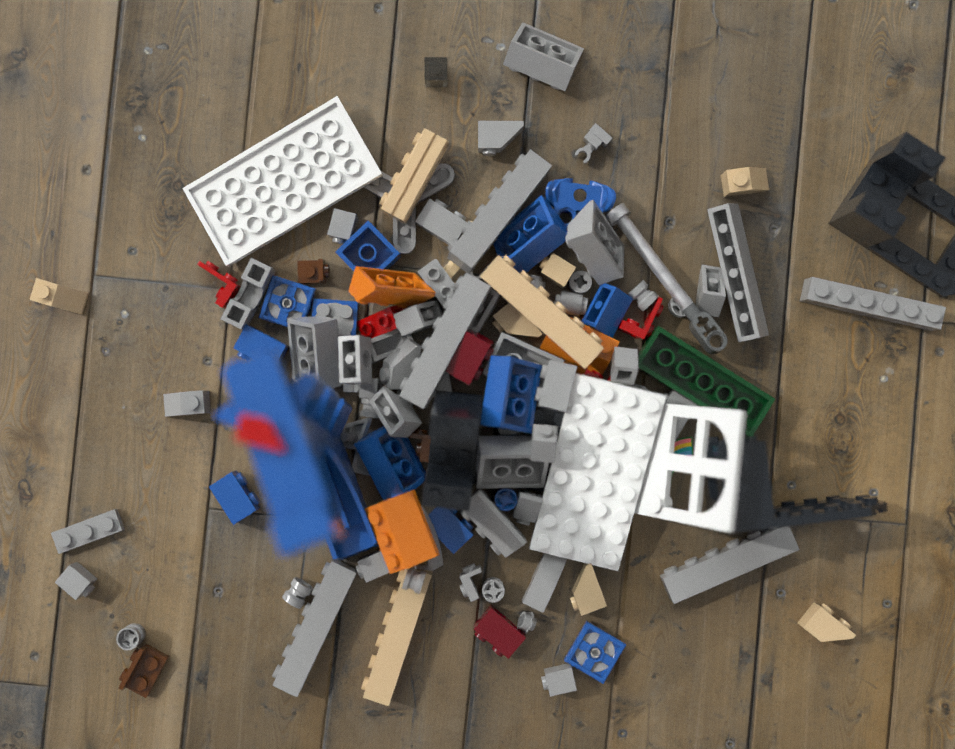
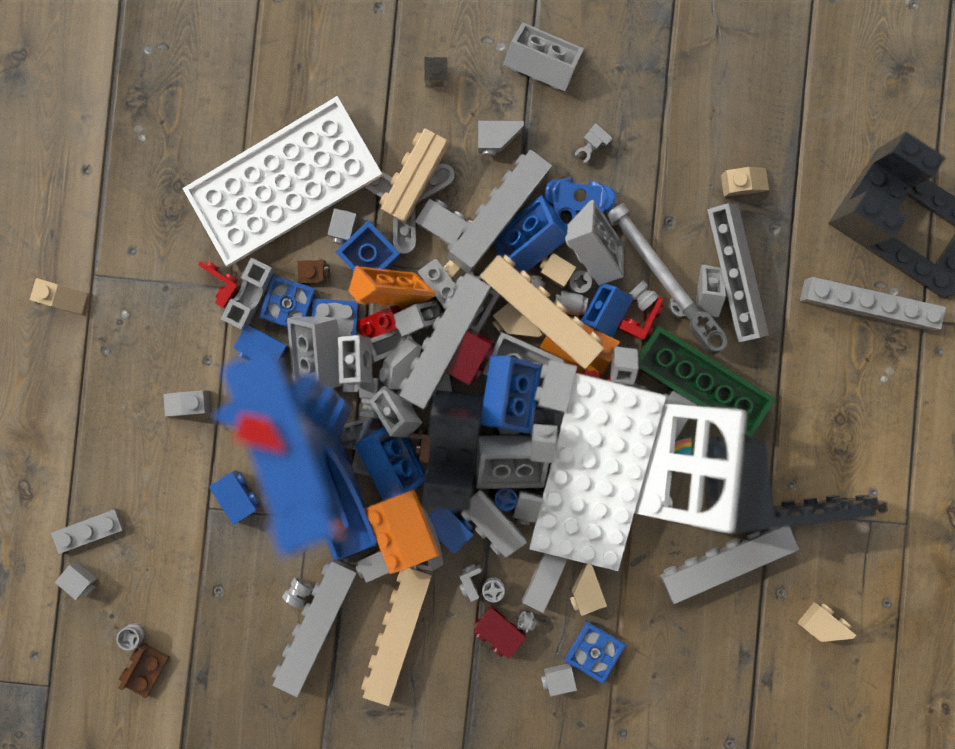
(414, 580): light grey wheel -> none

